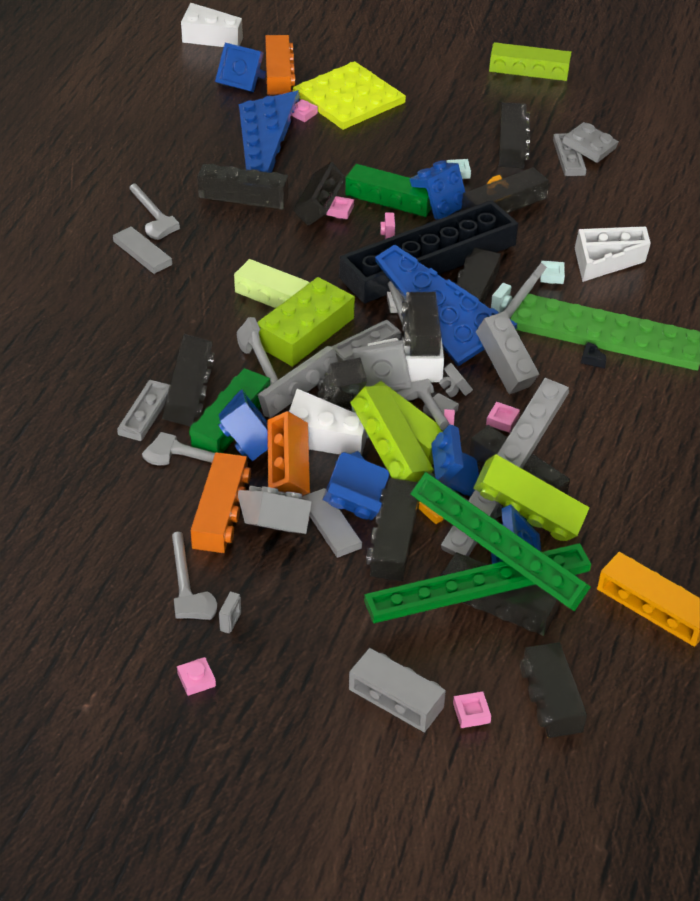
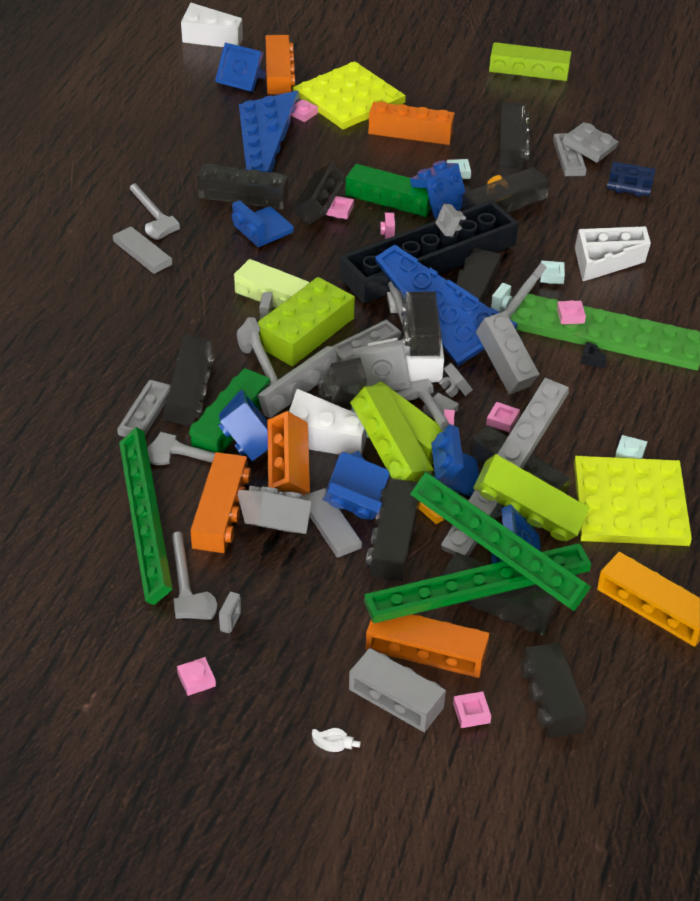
(145, 517): none -> green plate
(260, 226): none -> blue bracket
(266, 304): none -> light grey tile
(334, 740): none -> white piece
(411, 123): none -> orange brick
(430, 643): none -> orange brick
(449, 220): none -> light grey tile
(571, 312): none -> bright pink plate
(631, 448): none -> light aqua plate
(632, 501): none -> neon yellow plate
(636, 177): none -> dark blue plate

